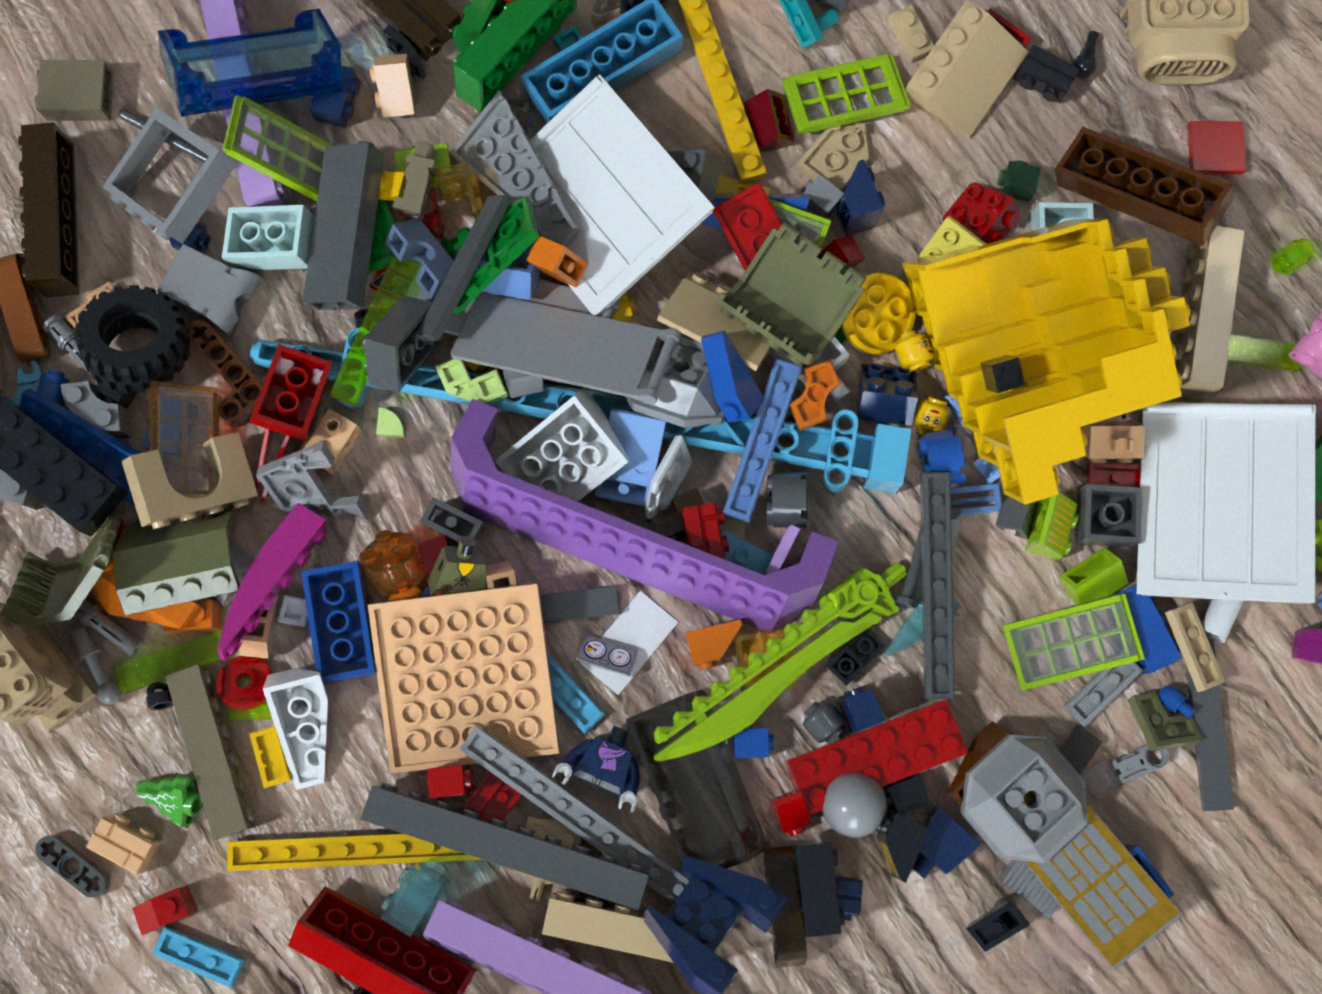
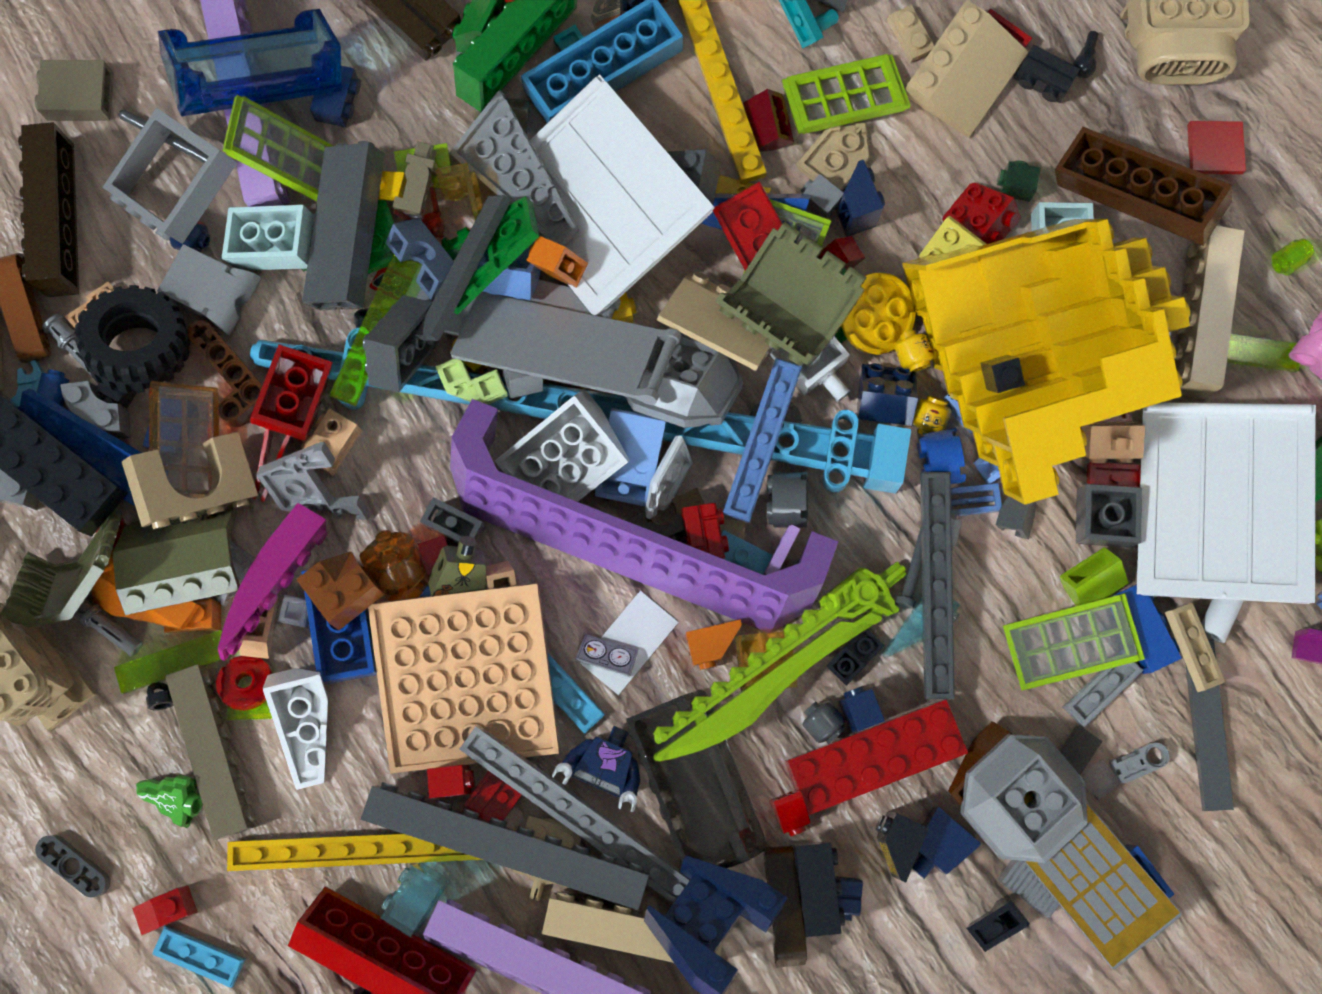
(108, 692): light grey pin -> none
(124, 843): light nougat brick -> none
(270, 757): yellow plate -> none
(340, 588): none -> dark orange slope
(389, 424): yellowish green tile -> none
(394, 85): light nougat brick -> none
(400, 45): black slope -> none
(579, 604): dark grey tile -> none
(730, 379): blue slope -> none
(752, 743): blue brick -> none
(810, 406): orange tile -> none
(854, 805): light grey piece -> none
(906, 794): black brick -> none
(1052, 527): lime slope -> none
(1159, 729): olive plate -> none
(1176, 701): blue cylinder -> none

